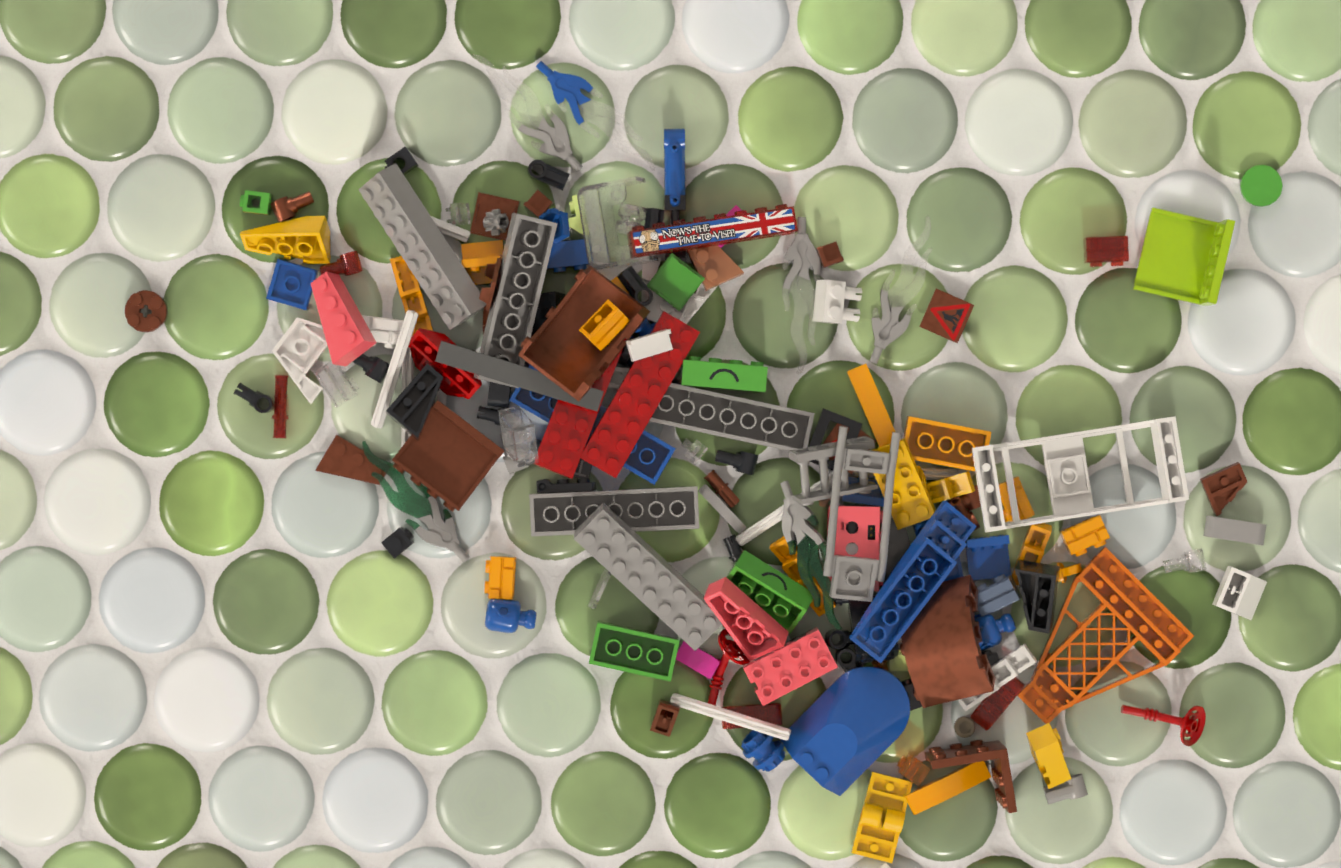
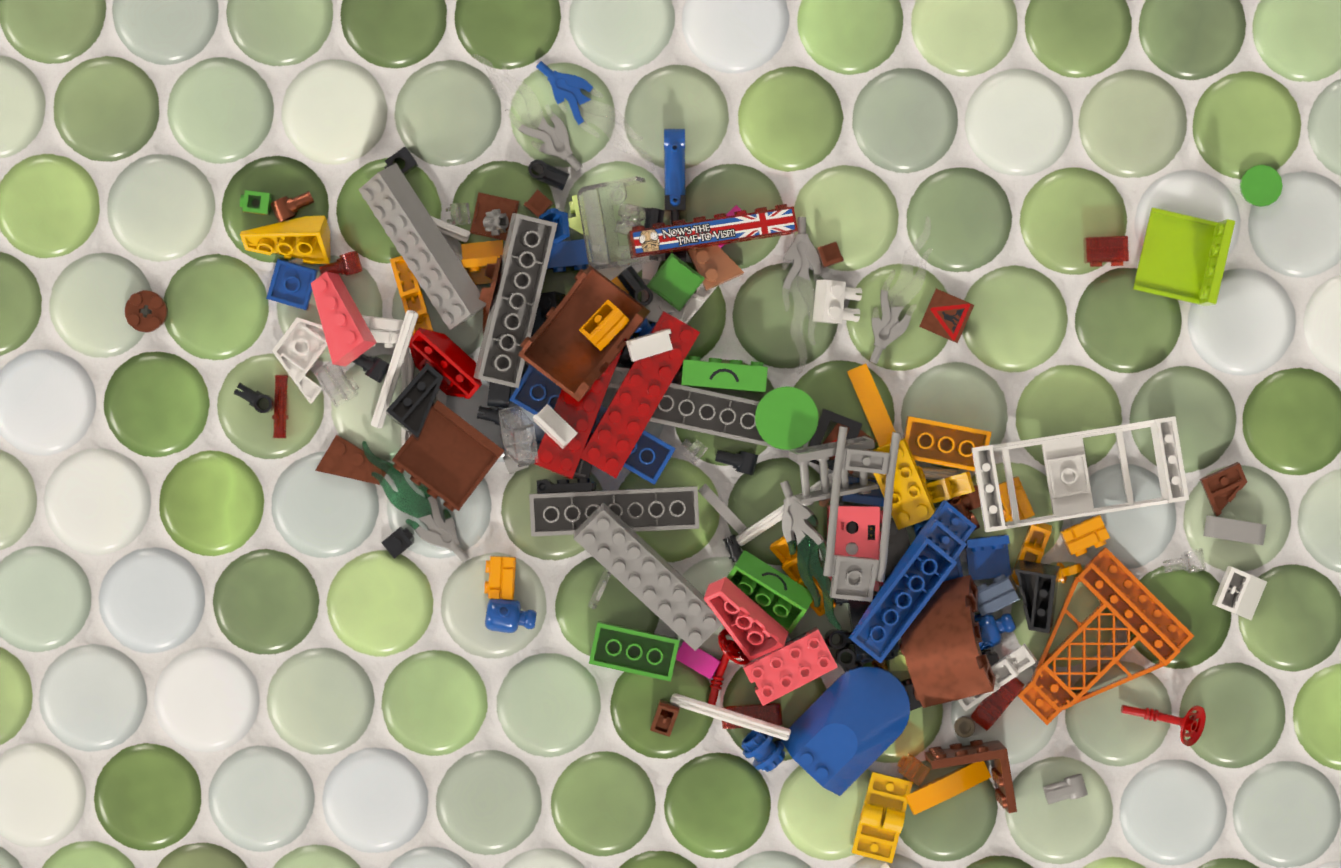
(511, 374): dark grey tile -> none
(554, 426): none -> white panel
(722, 489): copper axle -> none
(786, 418): none -> bright green tile
(1048, 755): yellow wedge -> none

